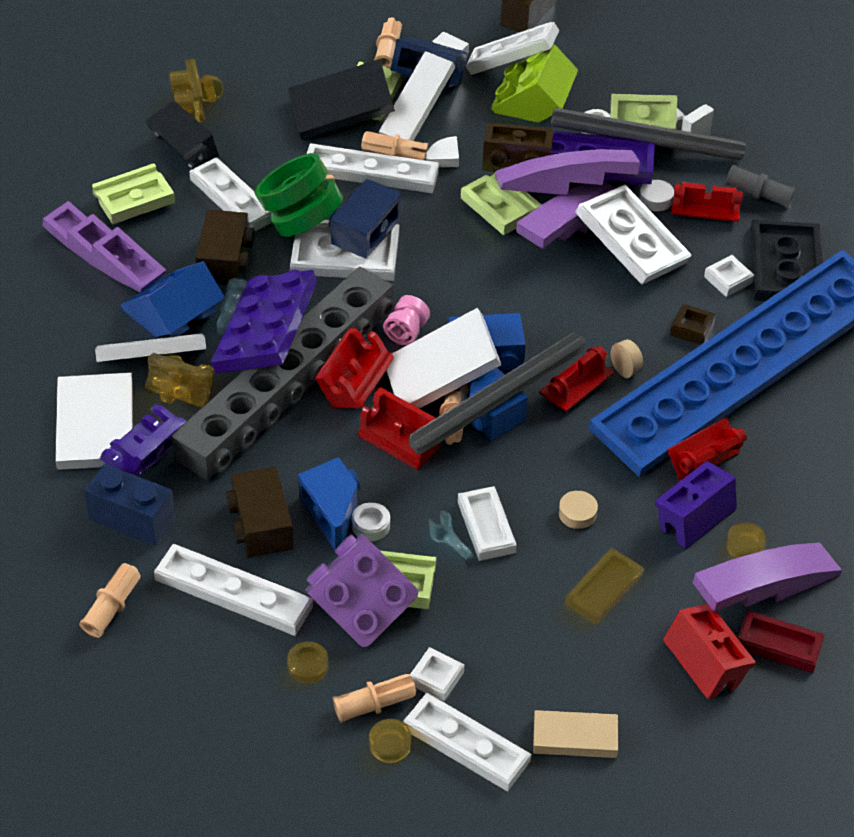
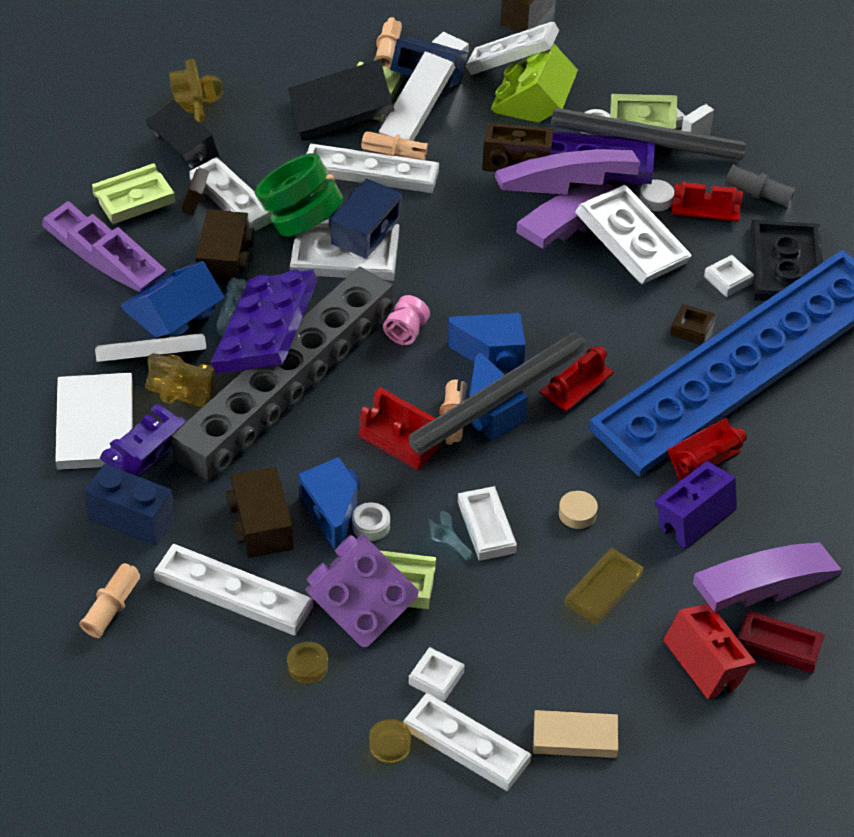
(195, 191): none -> dark brown tile
(353, 369): red hinge -> none
(374, 697): light nougat axle -> none
(443, 360): white tile -> none
(444, 152): white tile -> none
(498, 206): yellowish green plate -> none
(626, 358): tan tile -> none
(745, 539): clear yellow tile -> none

